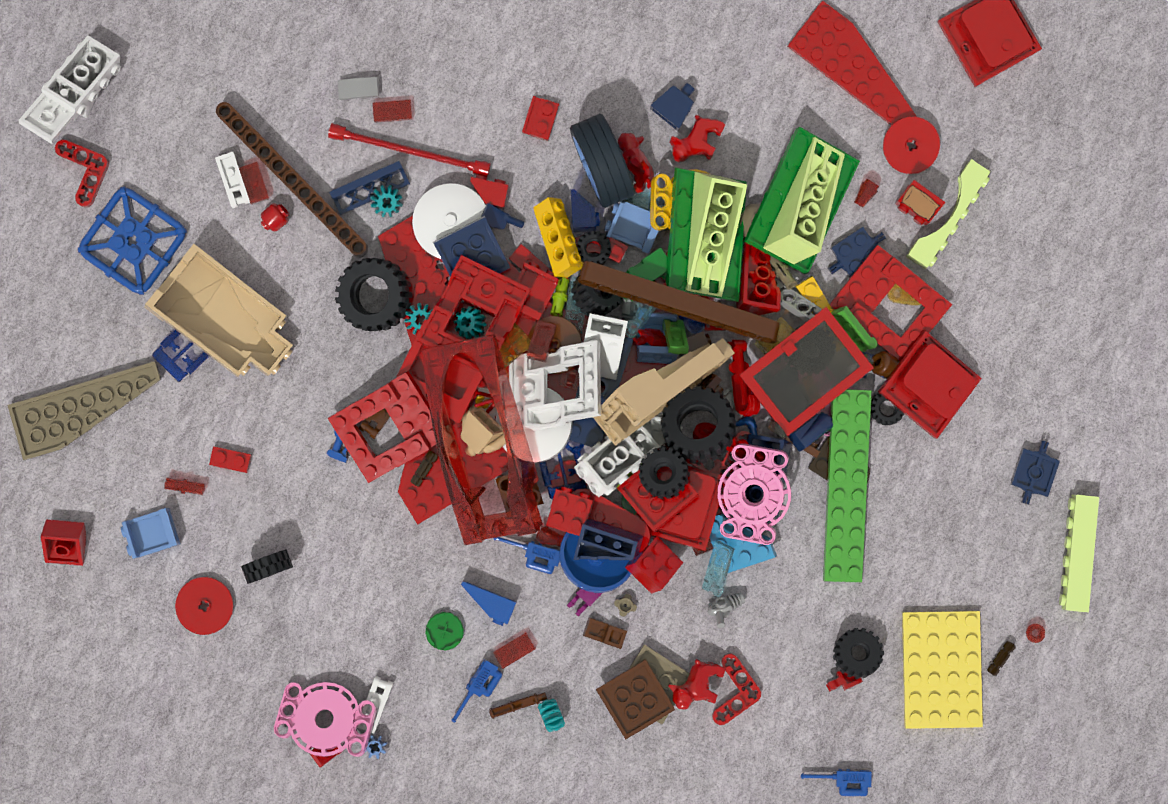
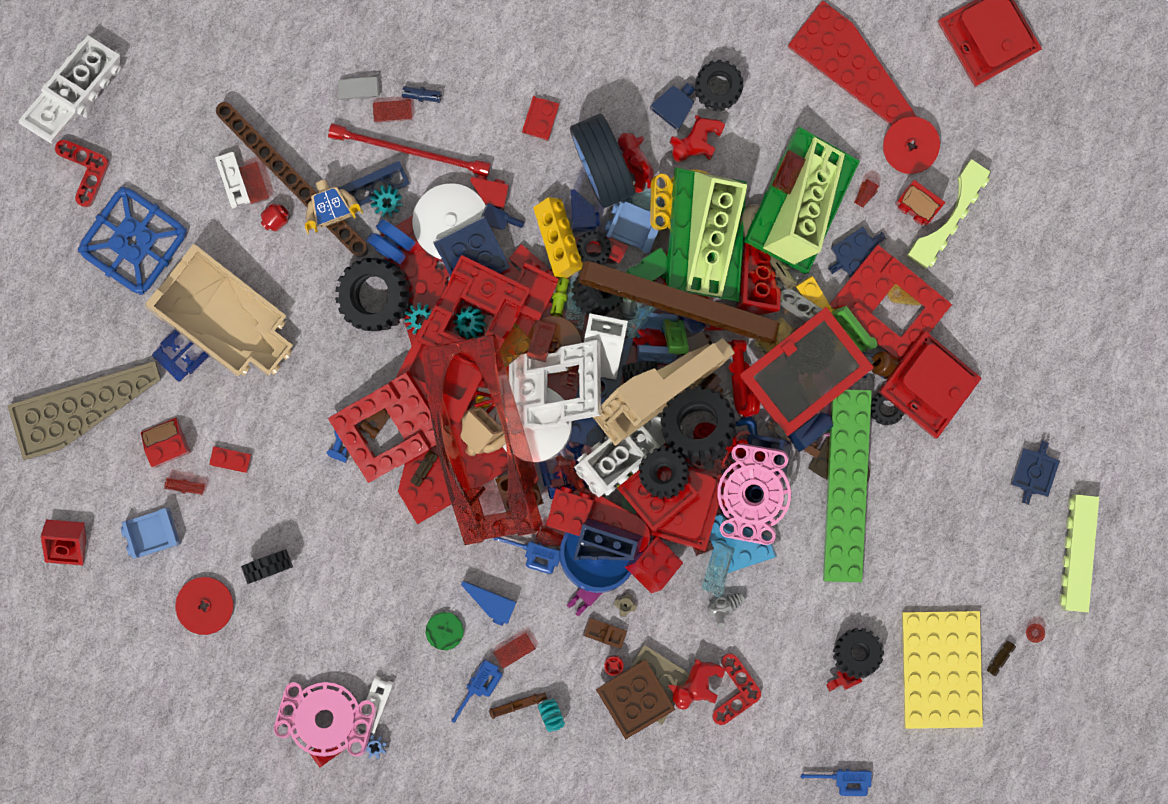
(164, 443): none -> red slope
(329, 207): none -> torso
(390, 242): none -> blue wheel
(421, 94): none -> dark blue pin
(567, 468): none -> clear red plate
(613, 665): none -> red wheel
(634, 369): none -> black tyre
(719, 69): none -> black tyre
(788, 172): none -> clear red plate

